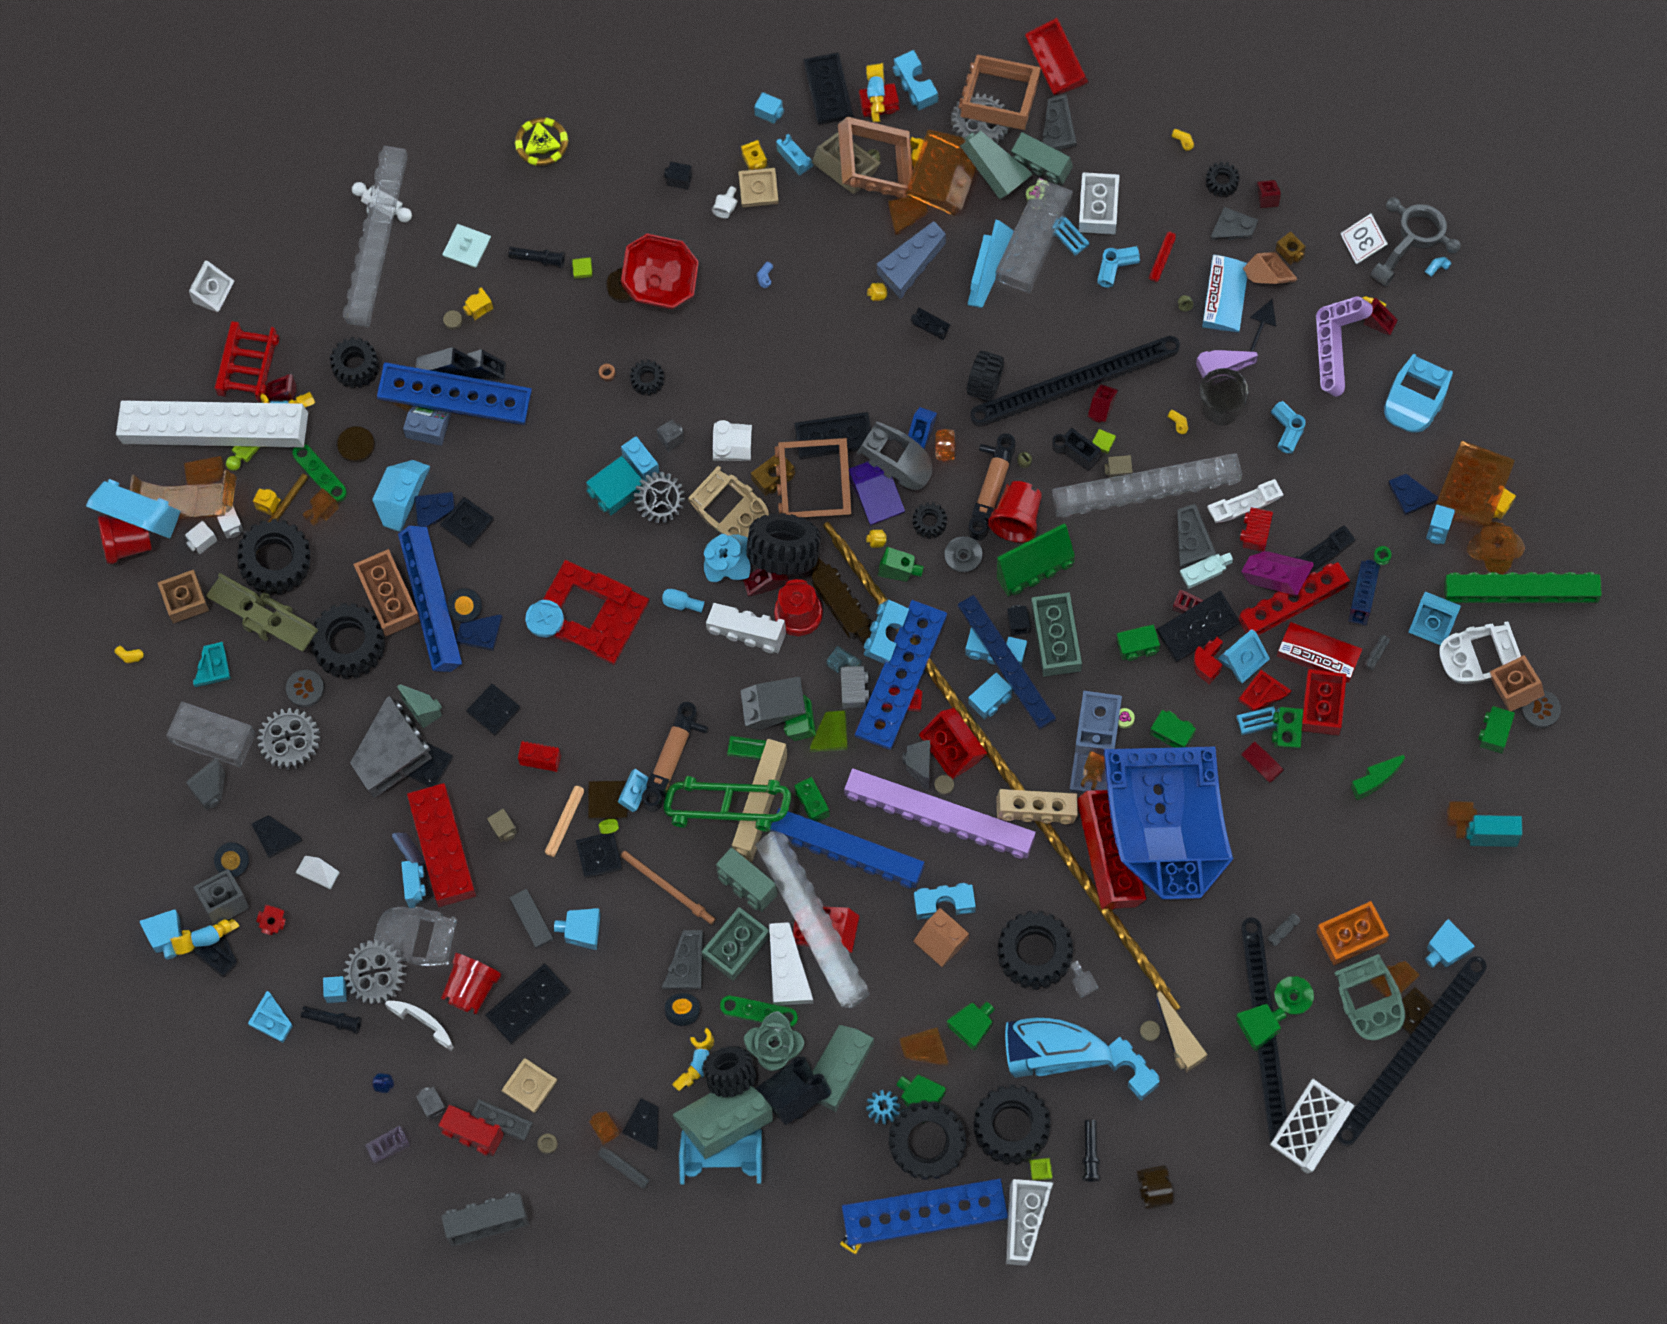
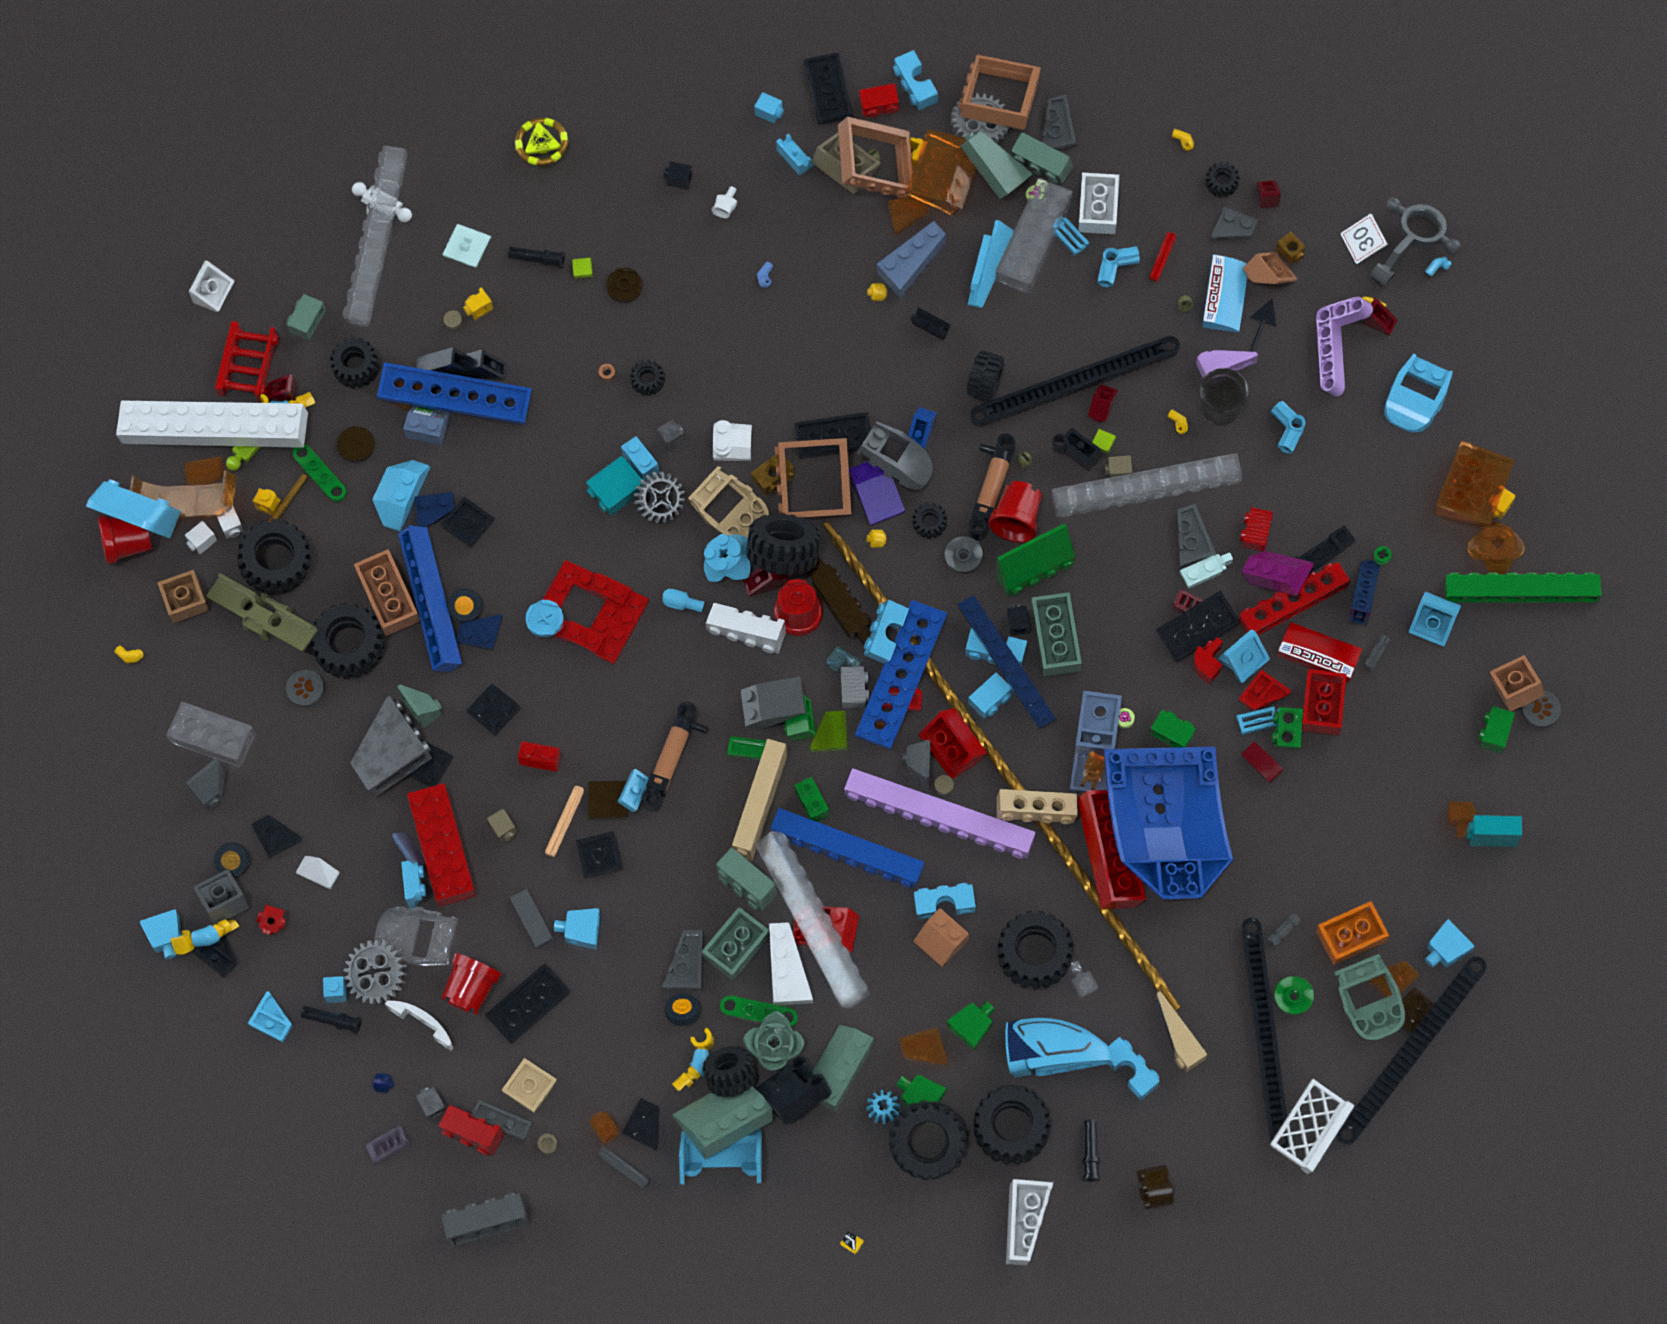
(212, 666): teal wing -> none
(285, 722): light grey gear -> none
(305, 317): none -> sand green brick
(322, 506): clear orange brick -> none
(608, 826): lime tile -> none
(659, 271): red rock -> none
(697, 909): nougat bar -> none
(754, 156): yellow brick -> none
(758, 187): tan plate -> none
(763, 821): green bar -> none
(876, 89): yellow piece -> none
(898, 565): green torso -> none
(934, 1222): blue plate -> none
(945, 444): clear orange gear -> none
(1040, 1169): lime tile -> none
(1056, 57): red slope -> none
(1138, 643): green brick -> none
(1150, 1031): dark tan tile -> none
(1238, 506): white slope -> none
(1260, 1024): green torso -> none
(1376, 777): green slope -> none
(1411, 494): dark blue wing -> none
(1440, 524): medium azure brick -> none
(1460, 658): white slope -> none

